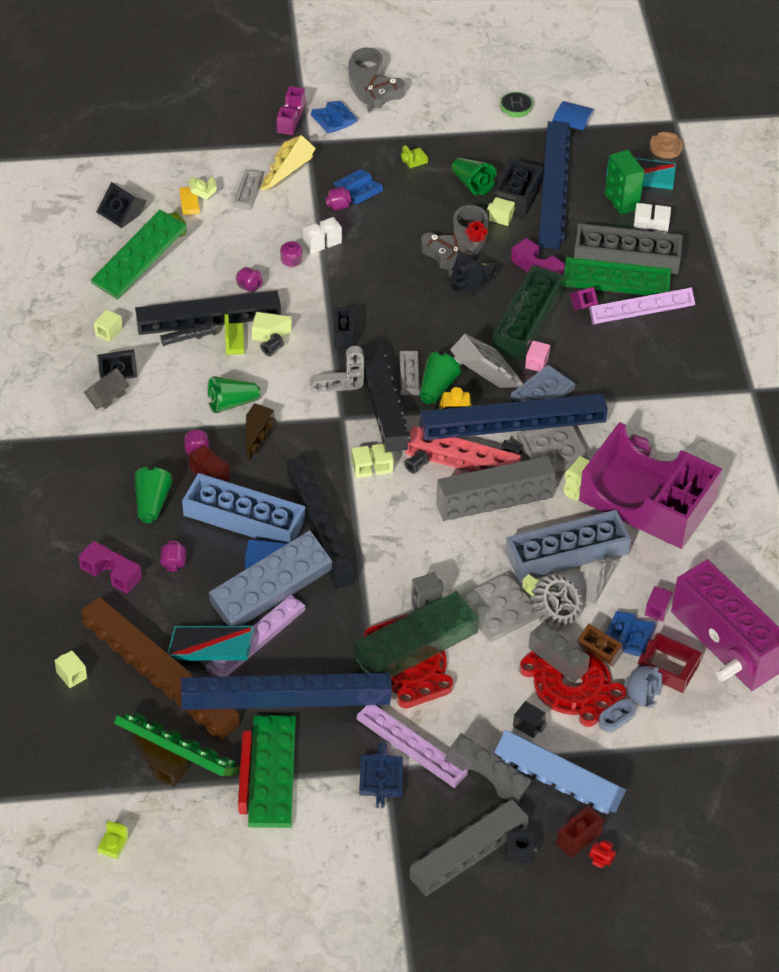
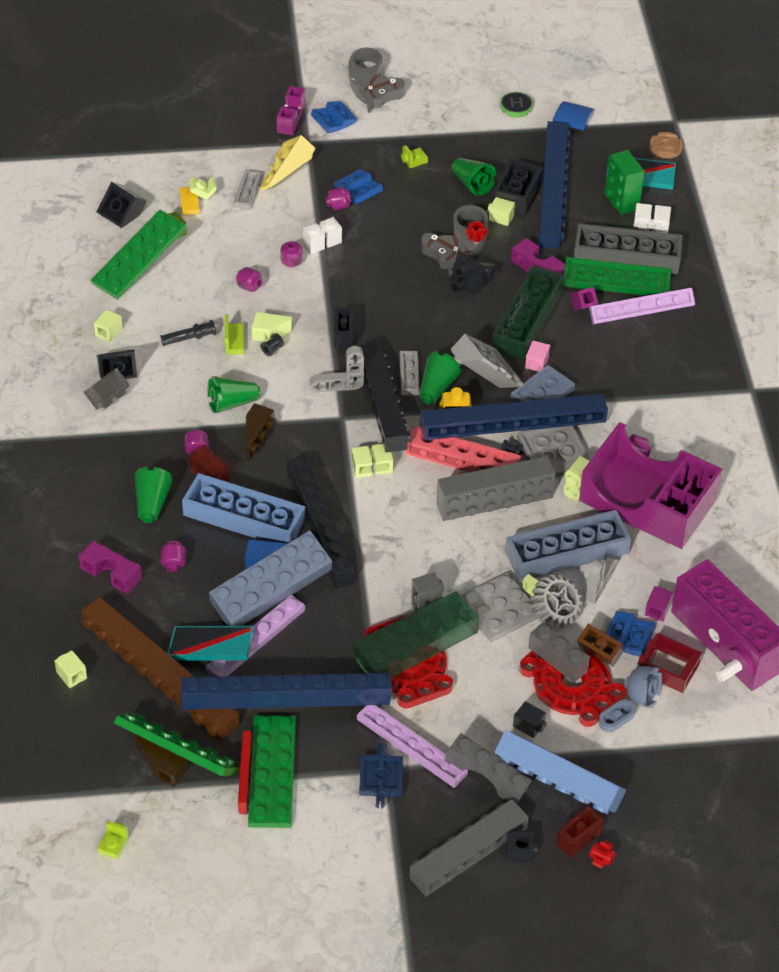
(185, 314): black brick -> none
(420, 458): black bush -> none

